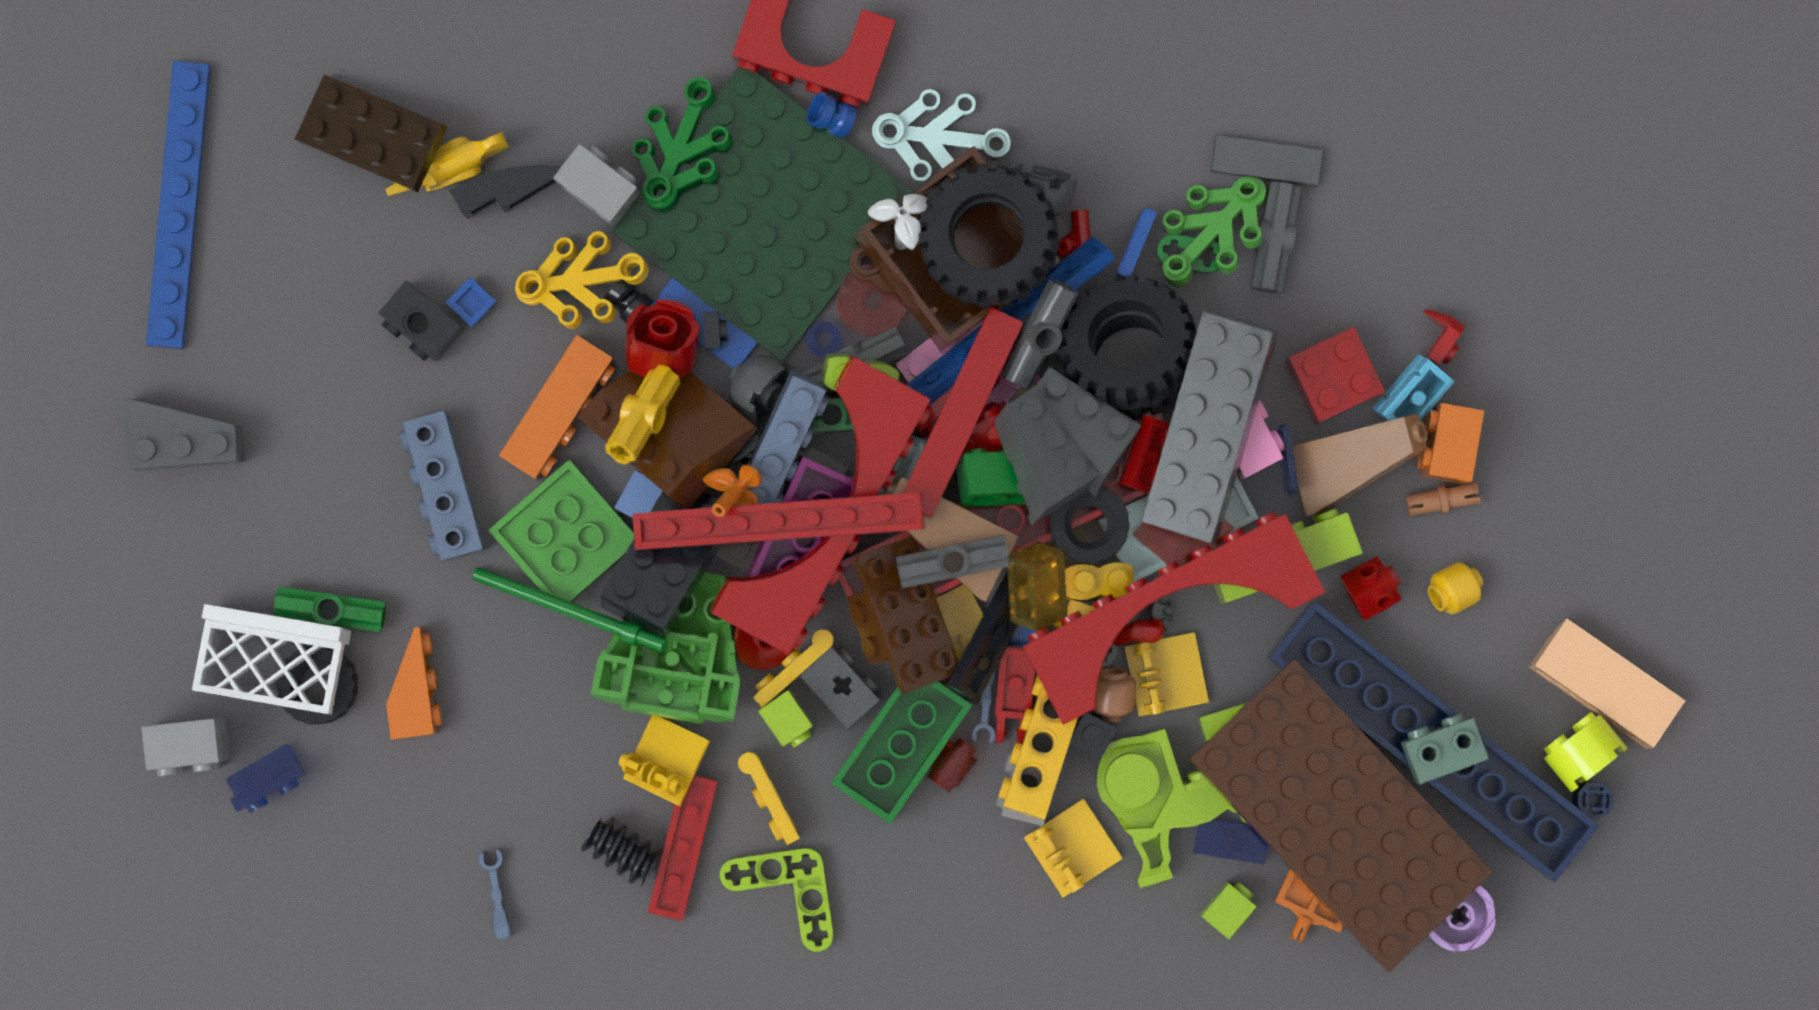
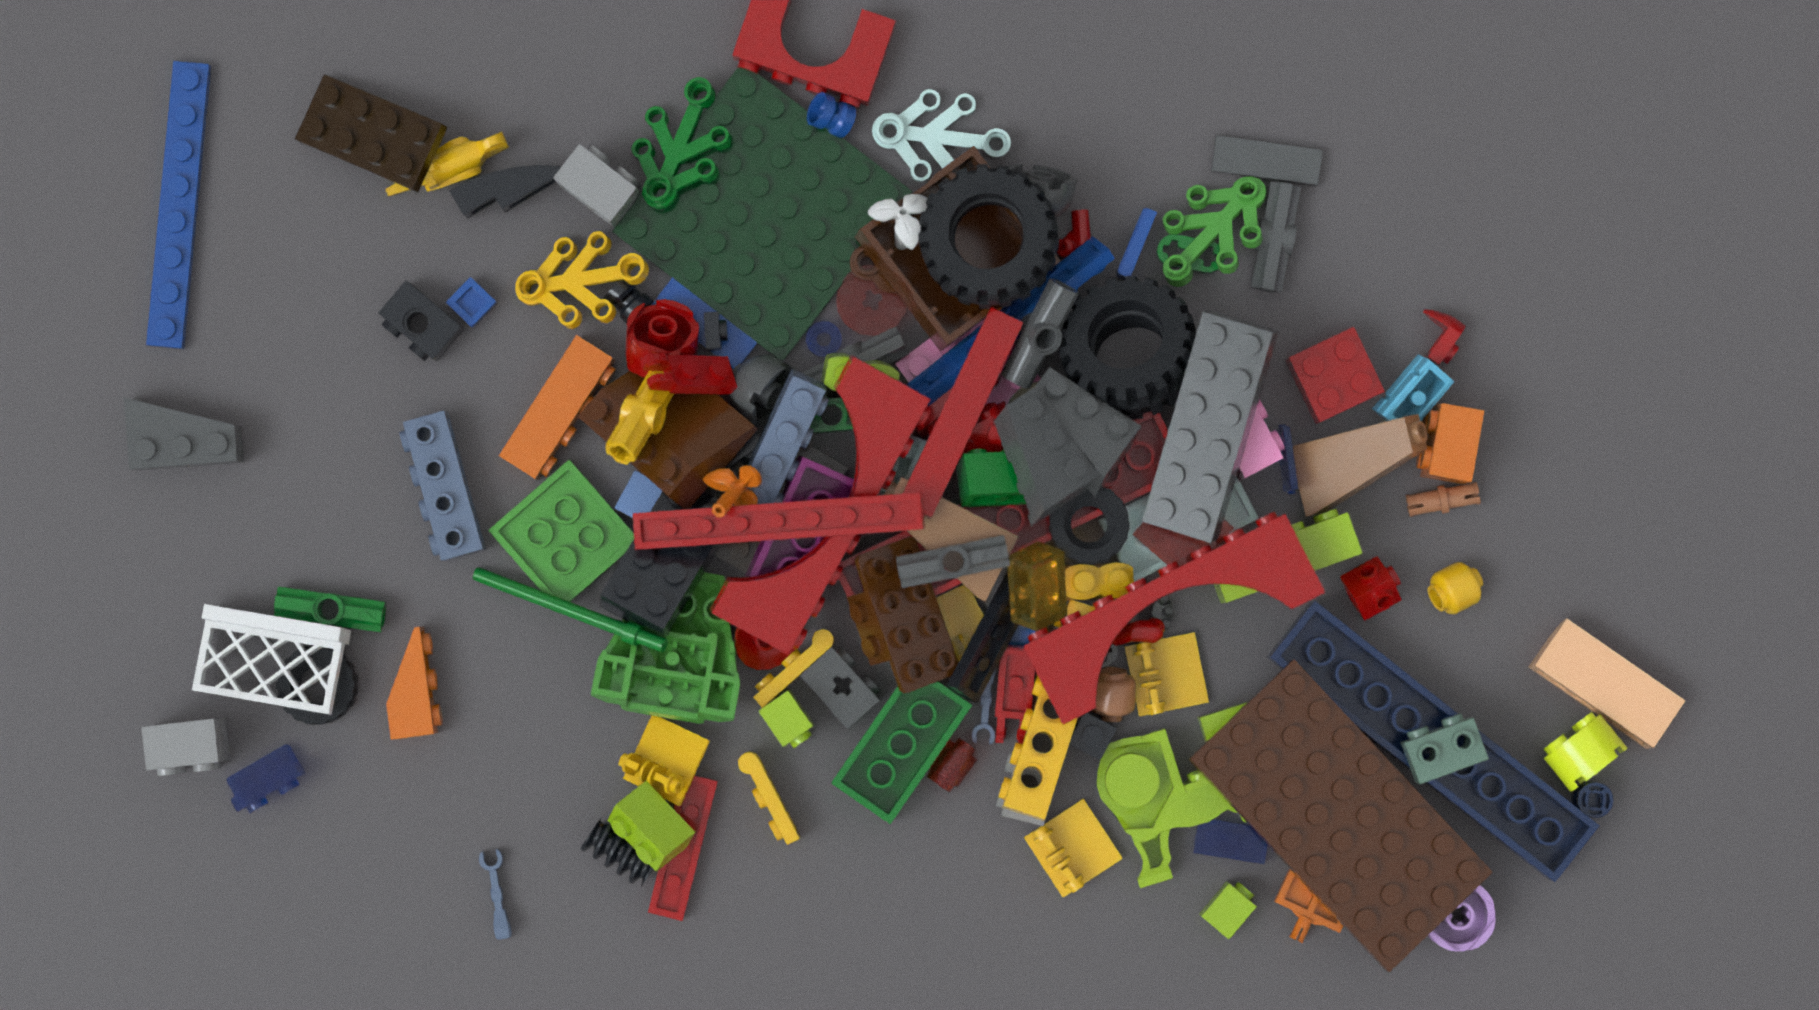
(650, 826): none -> lime brick
(690, 374): none -> red hinge
(801, 883): lime beam -> none
(1145, 454): red plate -> none

